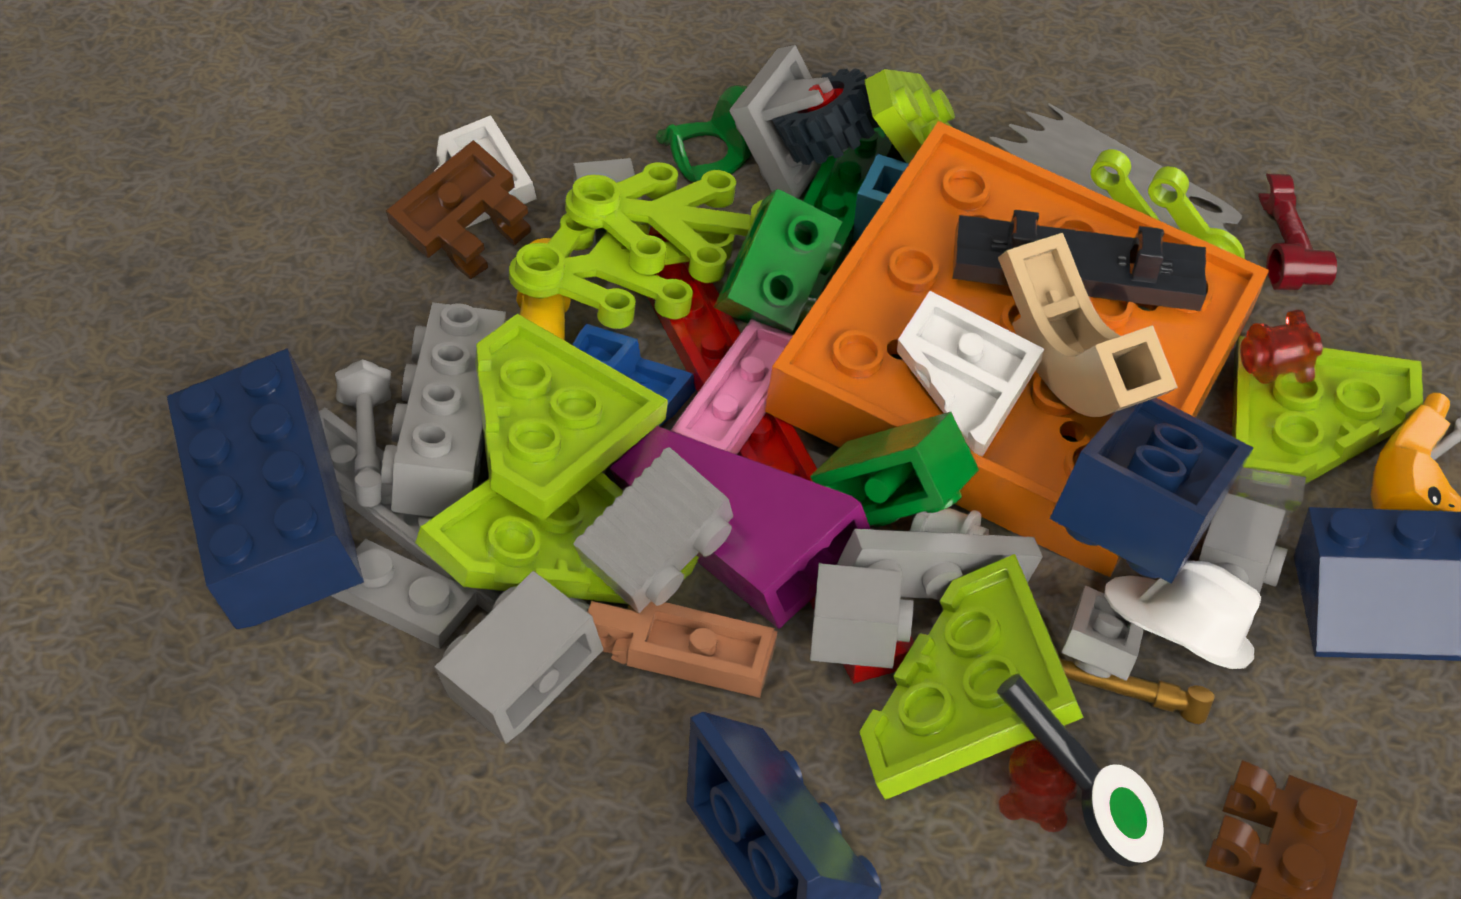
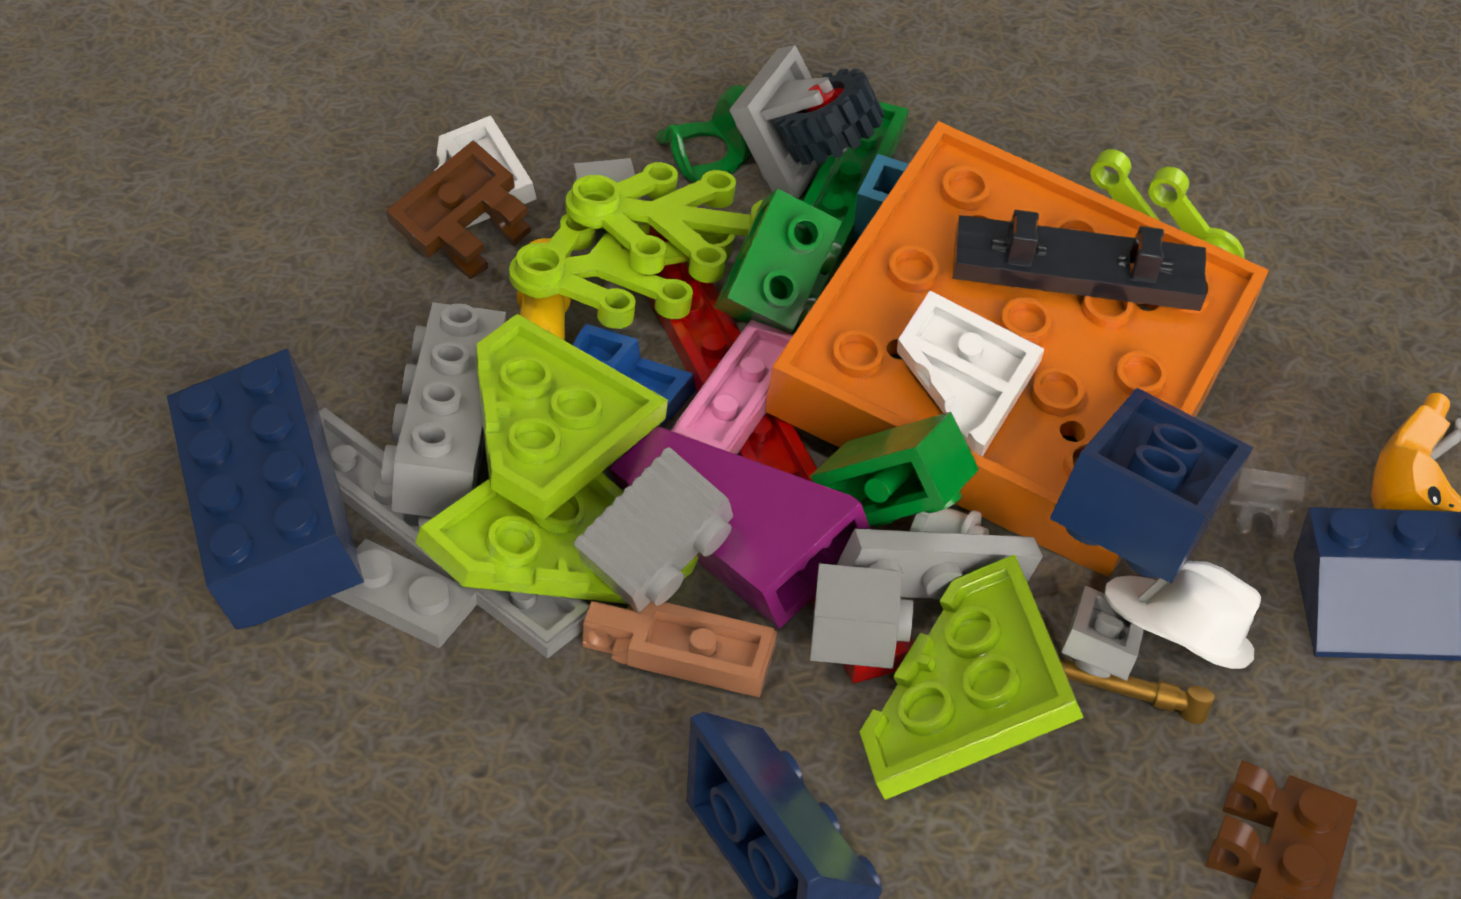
(364, 387): light grey piece -> none
(519, 656): light grey brick -> none
(906, 108): lime plate -> none
(1037, 788): clear red brick -> none
(1071, 149): light grey piece -> none
(1082, 356): tan arch -> none
(1115, 799): piece -> none
(1244, 541): light grey brick -> none
(1281, 349): clear red brick -> none
(1294, 261): dark red brick -> none
(1326, 421): lime plate -> none

